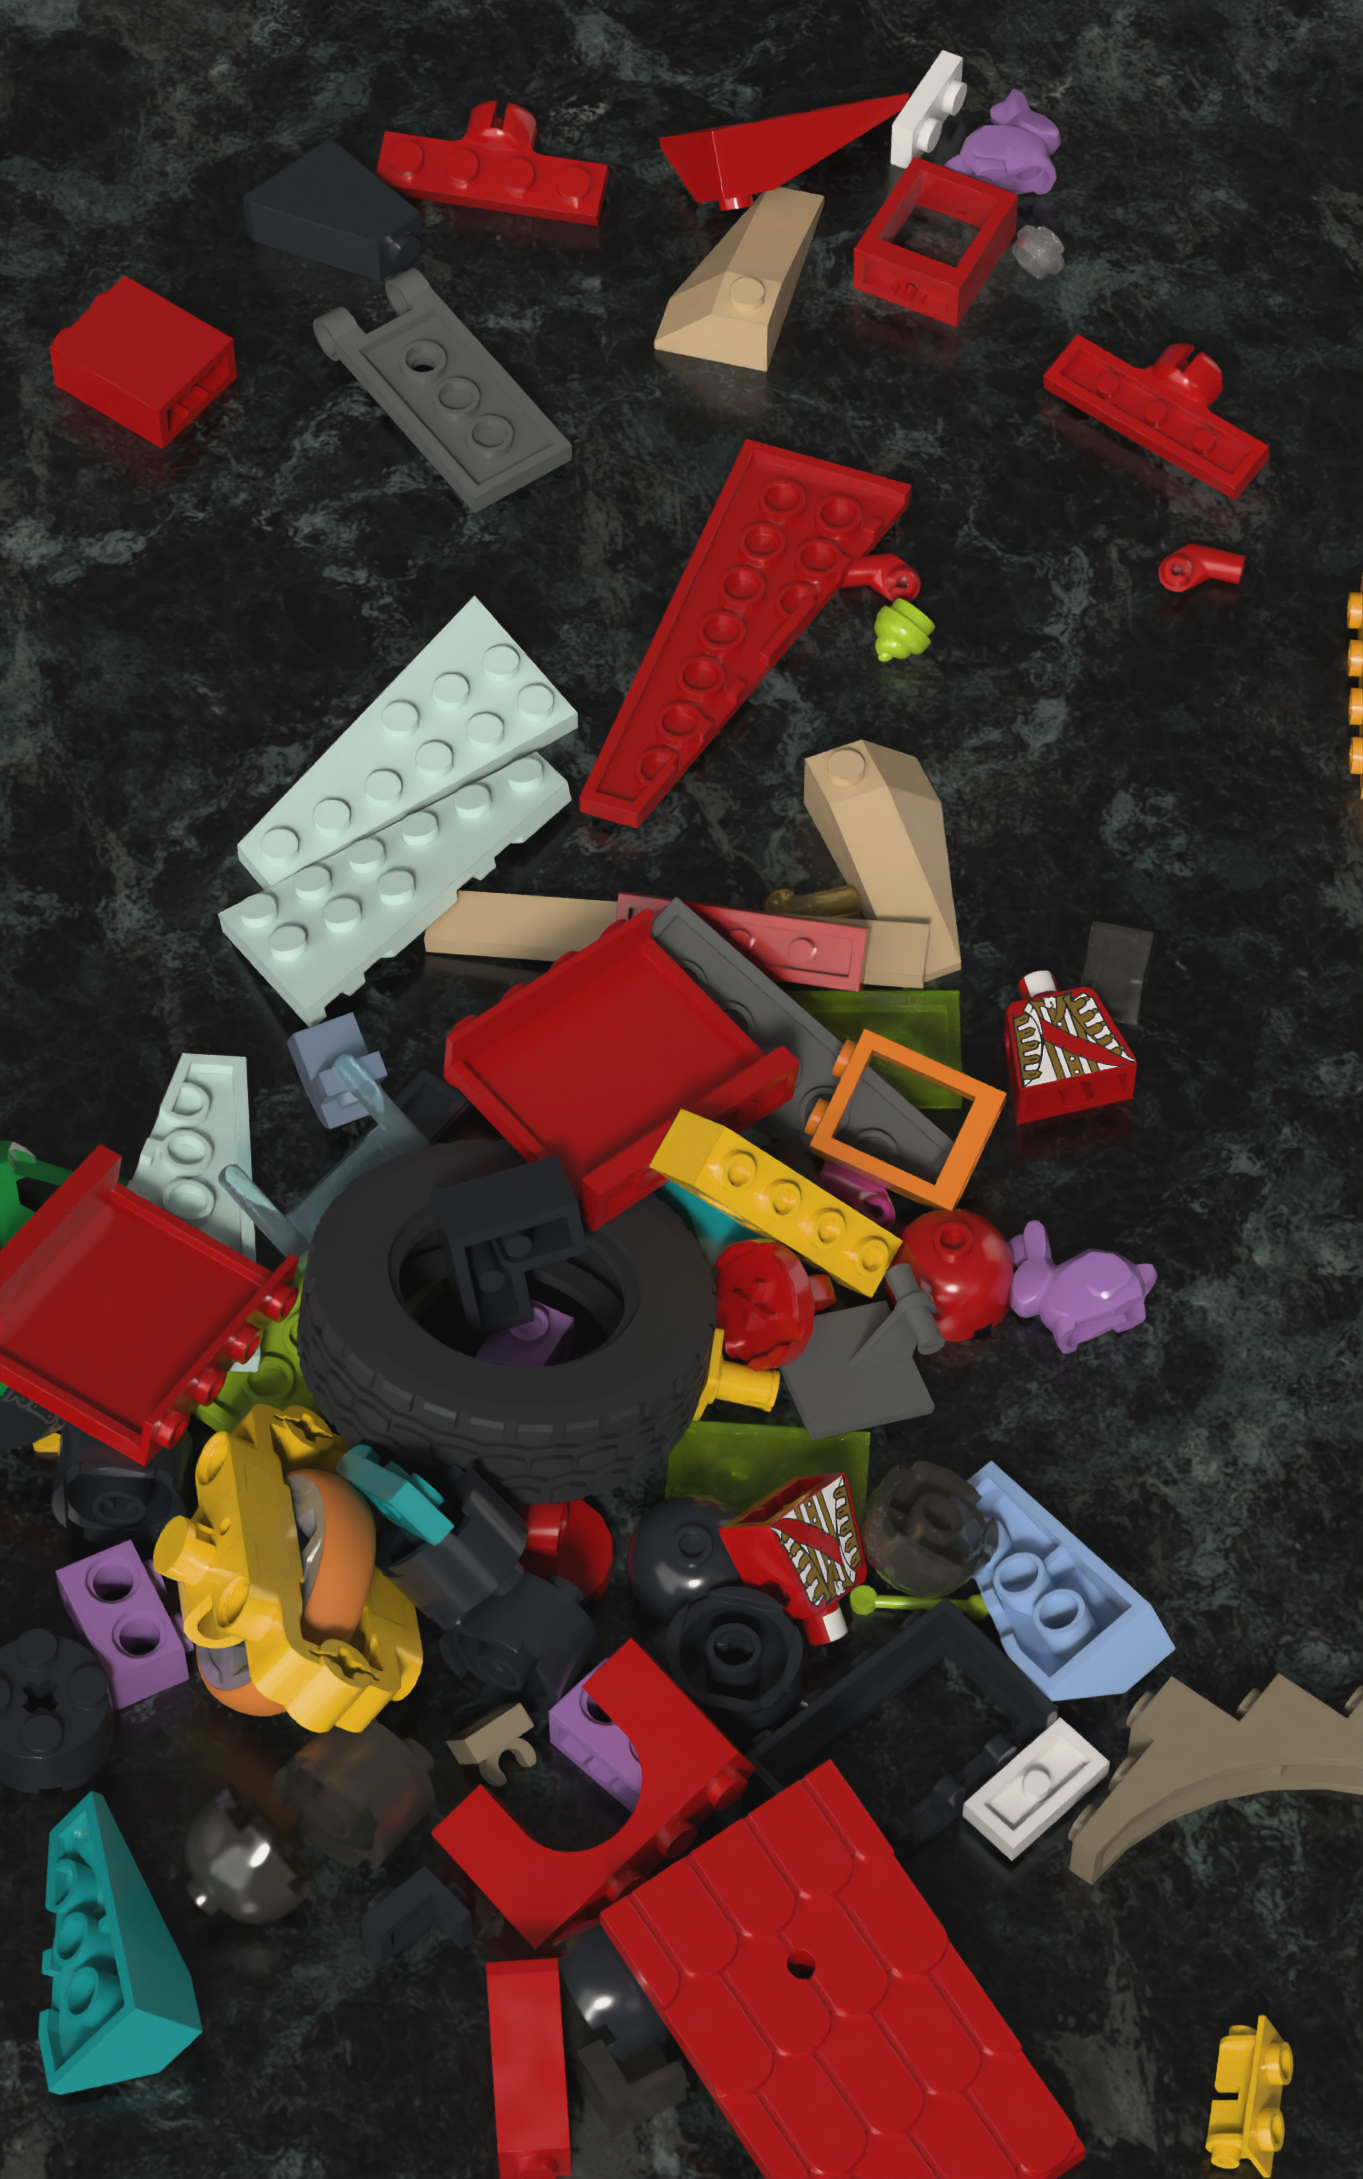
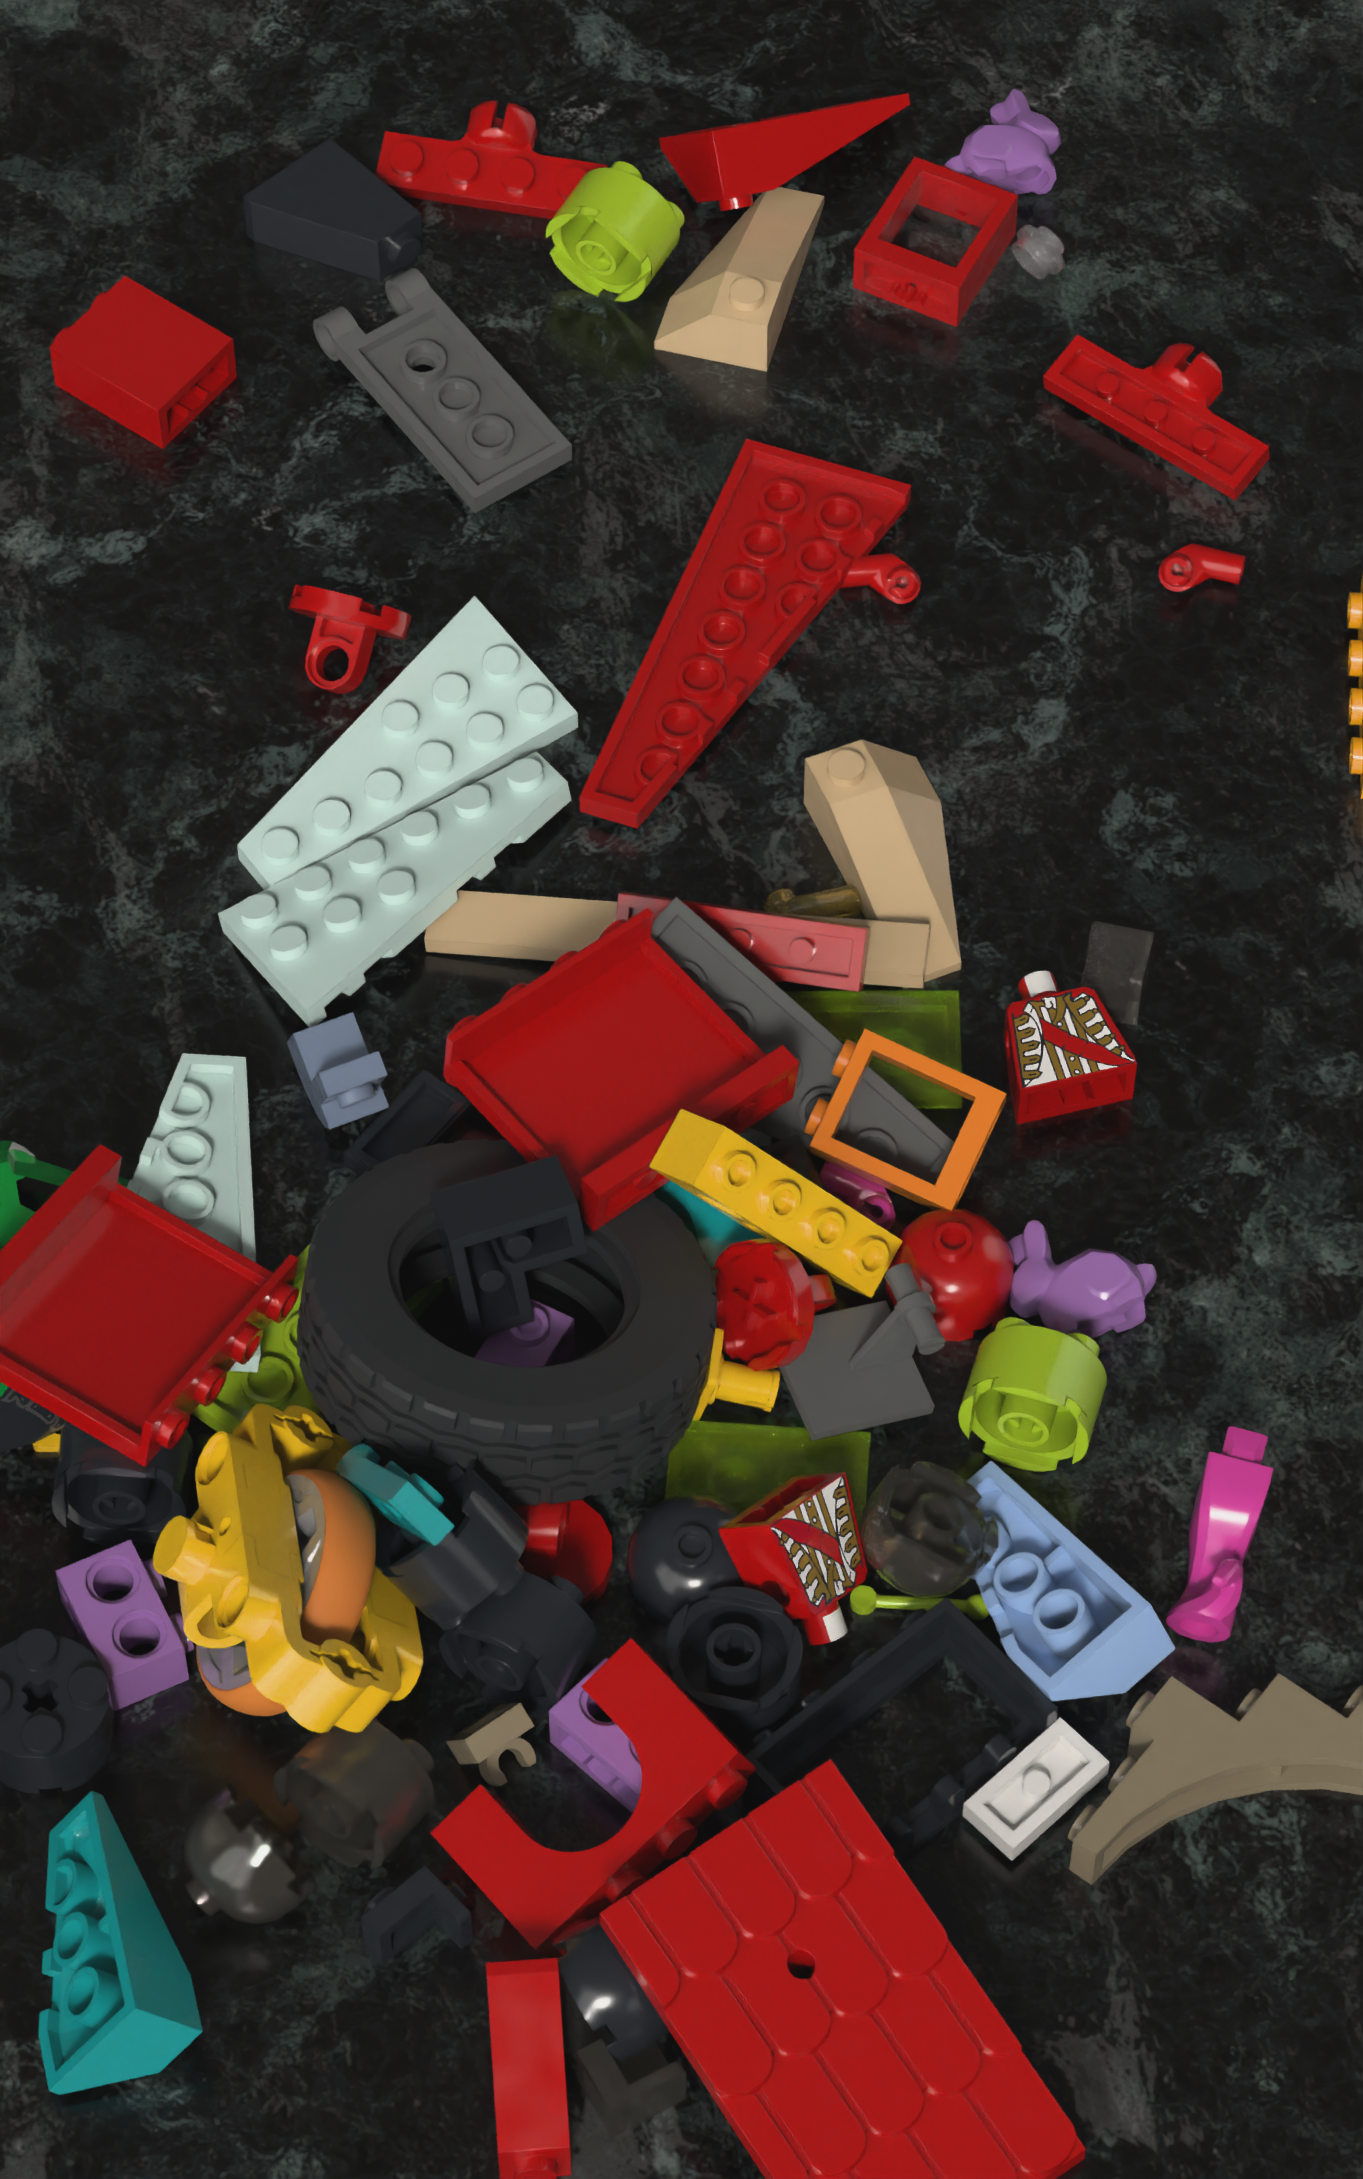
(347, 625): none -> red tile
(390, 1138): clear light blue plate -> none
(614, 232): none -> lime brick
(901, 631): lime plate -> none
(922, 117): white plate -> none
(1033, 1395): none -> lime brick
(1220, 1536): none -> dark pink hips
(1256, 2068): yellow hinge -> none

